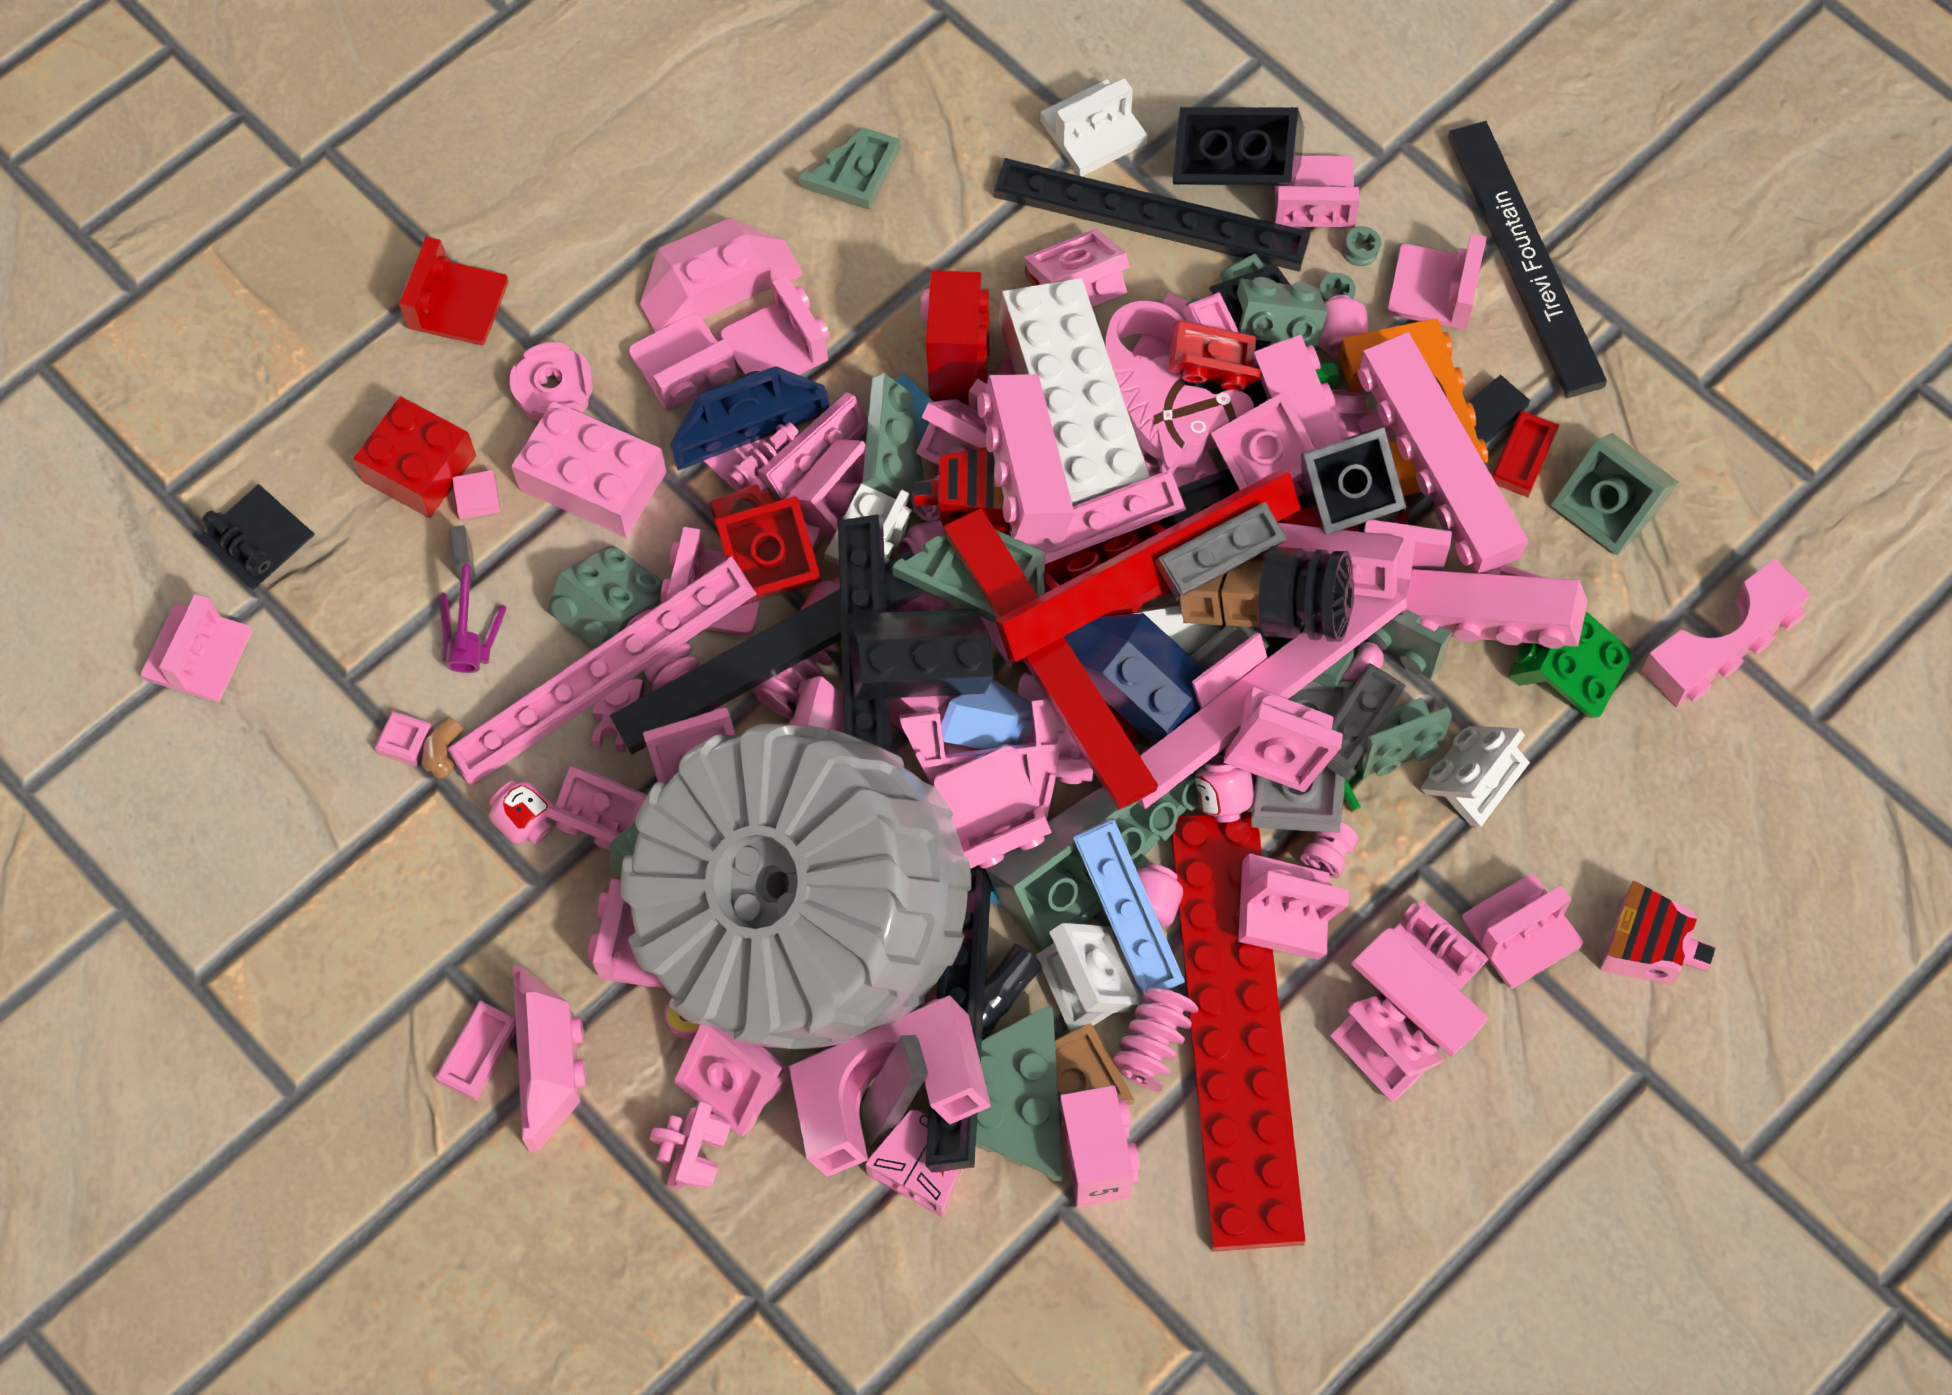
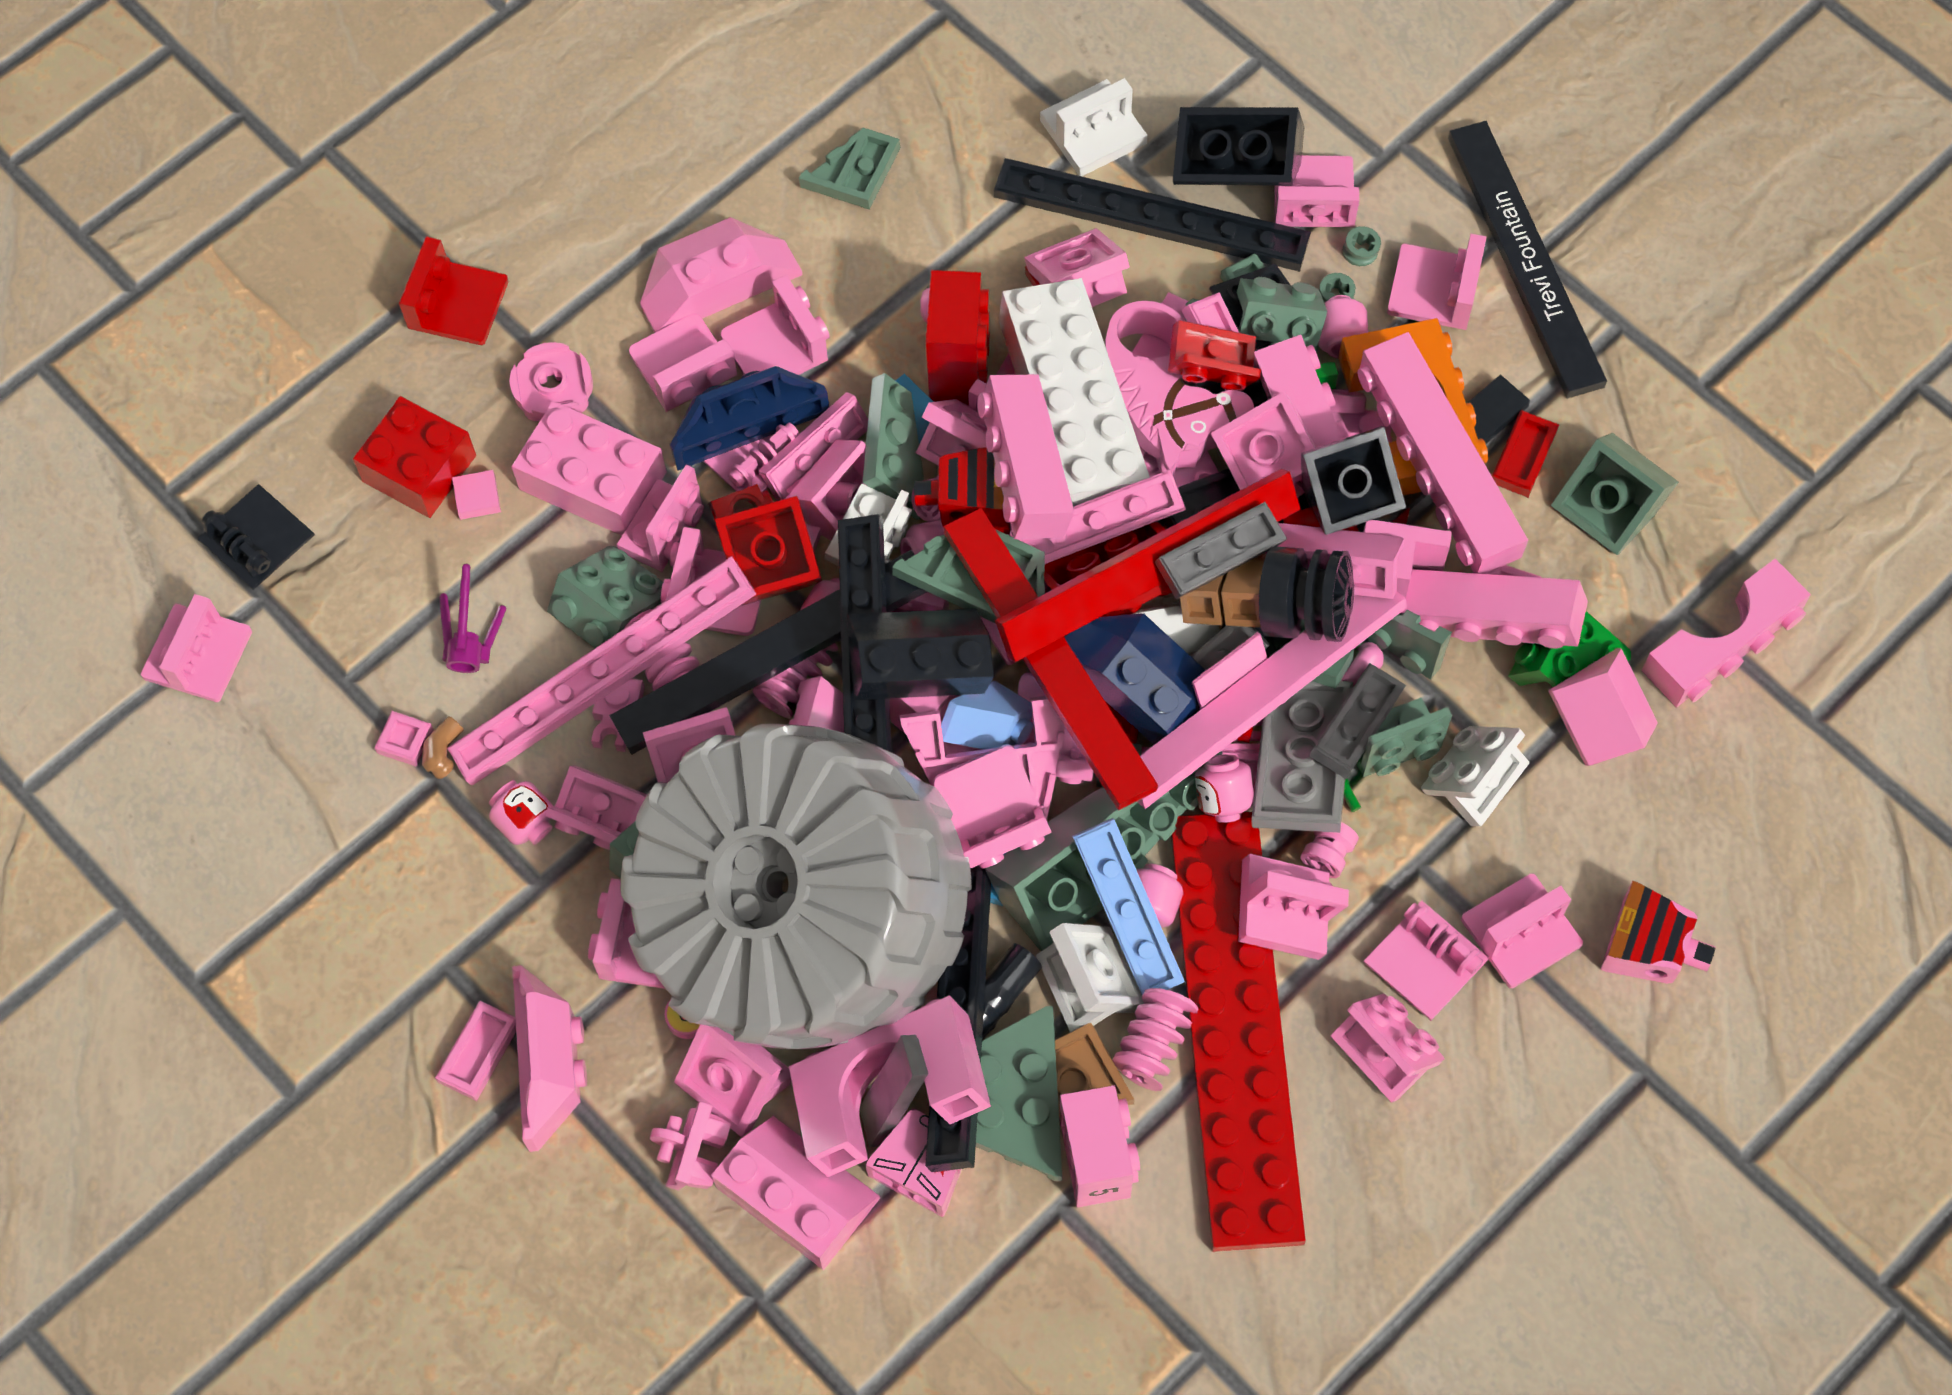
(461, 550): flat silver tile -> none
(662, 520): none -> bright pink bracket
(790, 1195): none -> bright pink slope
(1283, 740): bright pink bracket -> none
(1420, 991): bright pink slope -> none
(1605, 709): none -> bright pink slope

